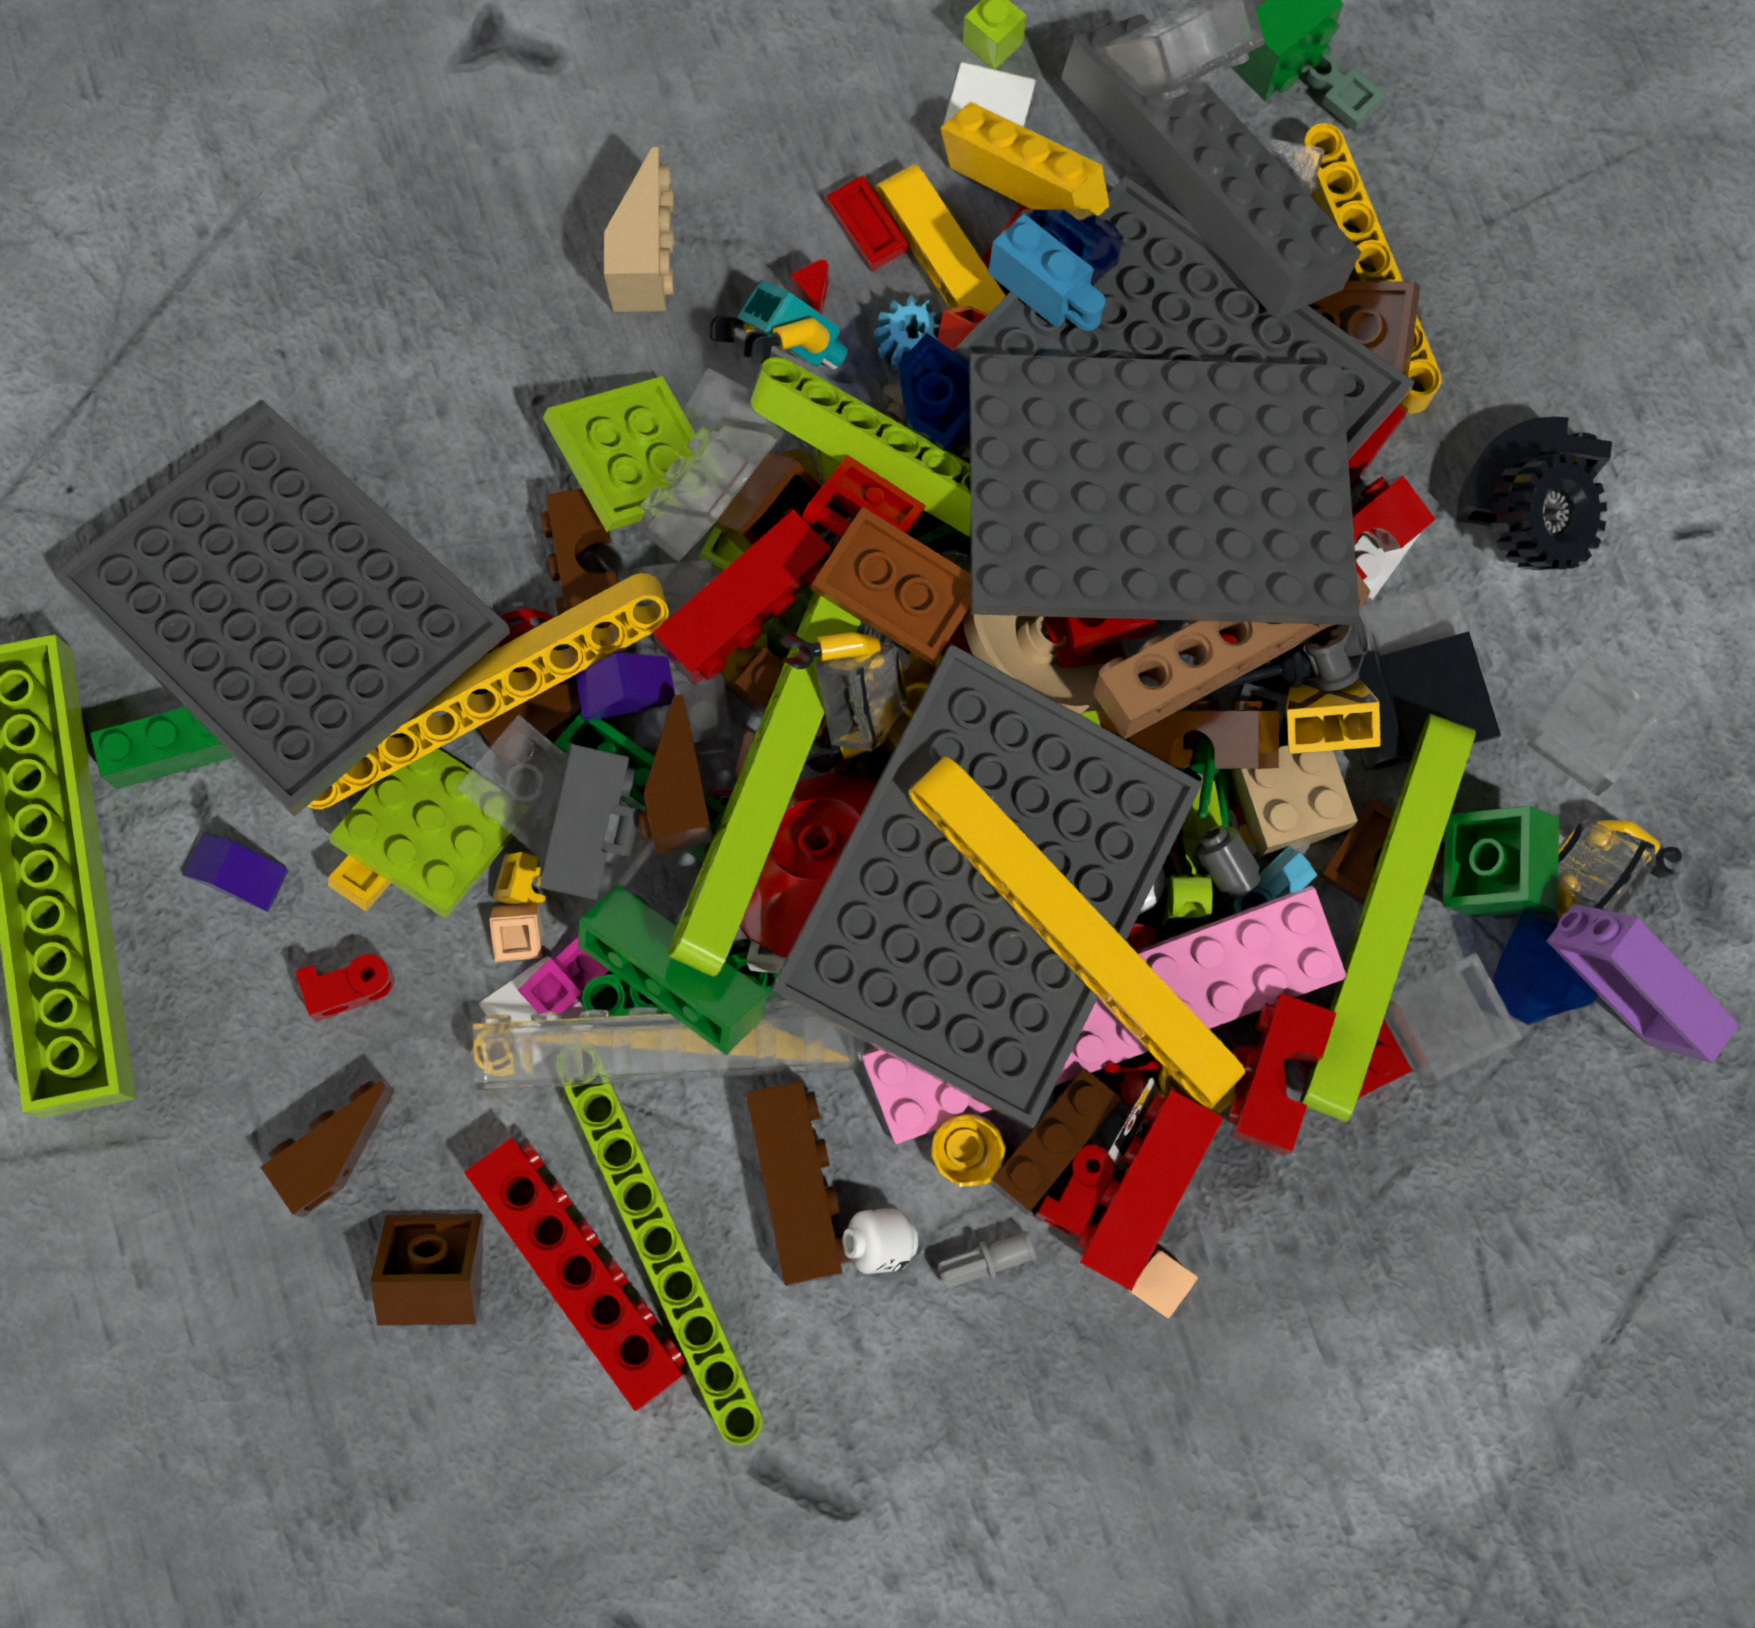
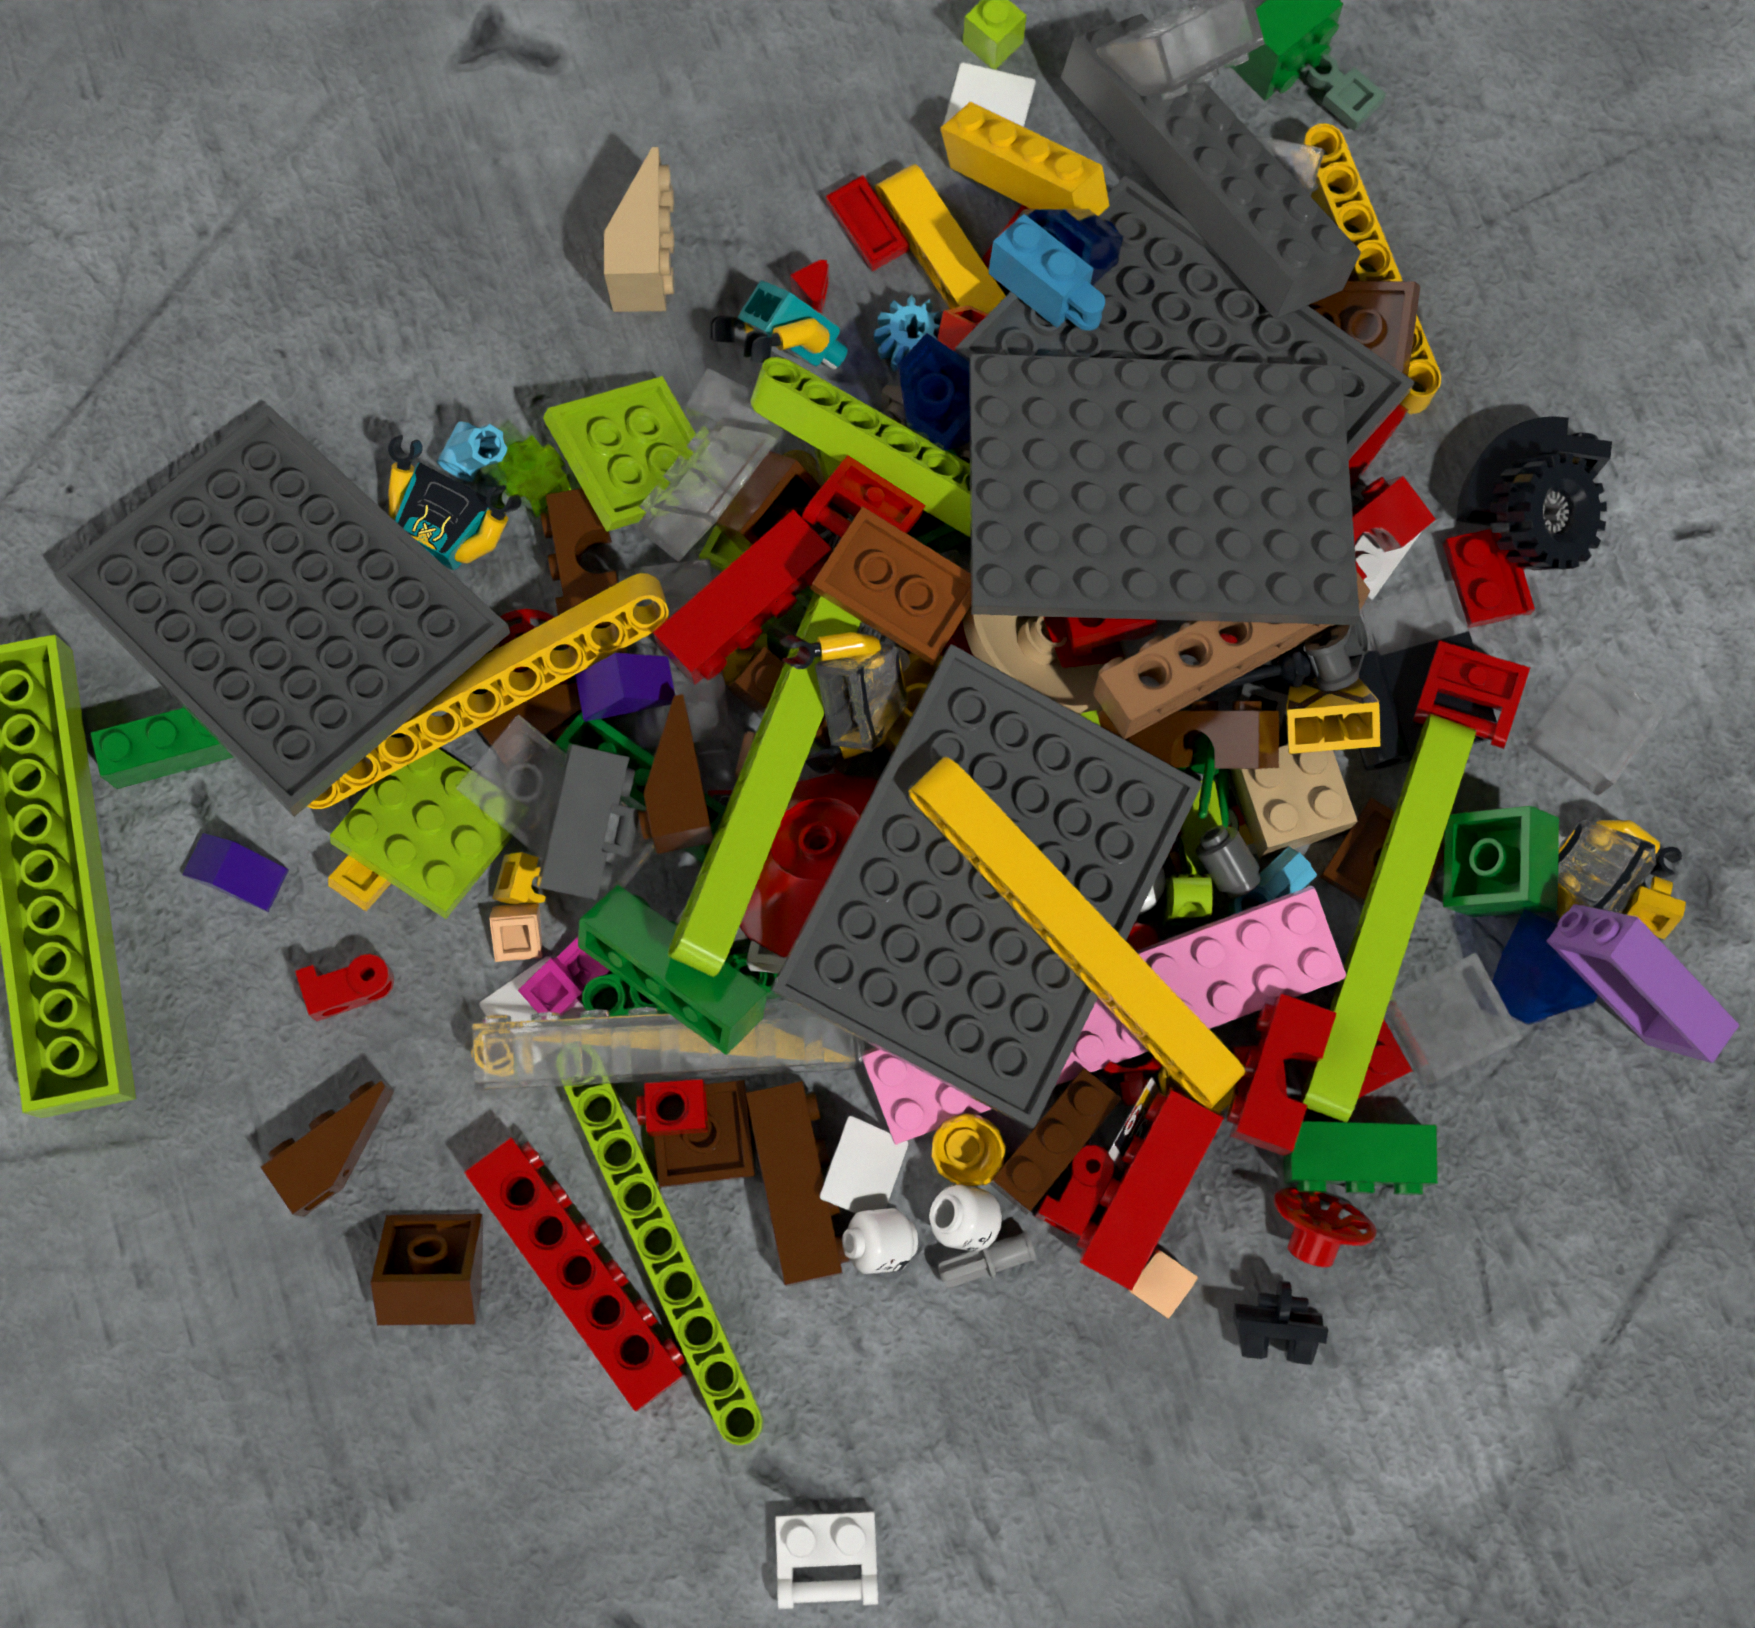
(443, 514): none -> torso
(471, 449): none -> medium azure piece
(532, 473): none -> clear neon green brick
(693, 1118): none -> red brick
(710, 1156): none -> reddish brown plate
(826, 1541): none -> white plate
(863, 1168): none -> white sticker
(965, 1218): none -> white head
(1283, 1318): none -> black hips
(1320, 1231): none -> red wheel
(1363, 1157): none -> green brick
(1478, 680): none -> red plate
(1485, 580): none -> red plate
(1656, 907): none -> yellow tile

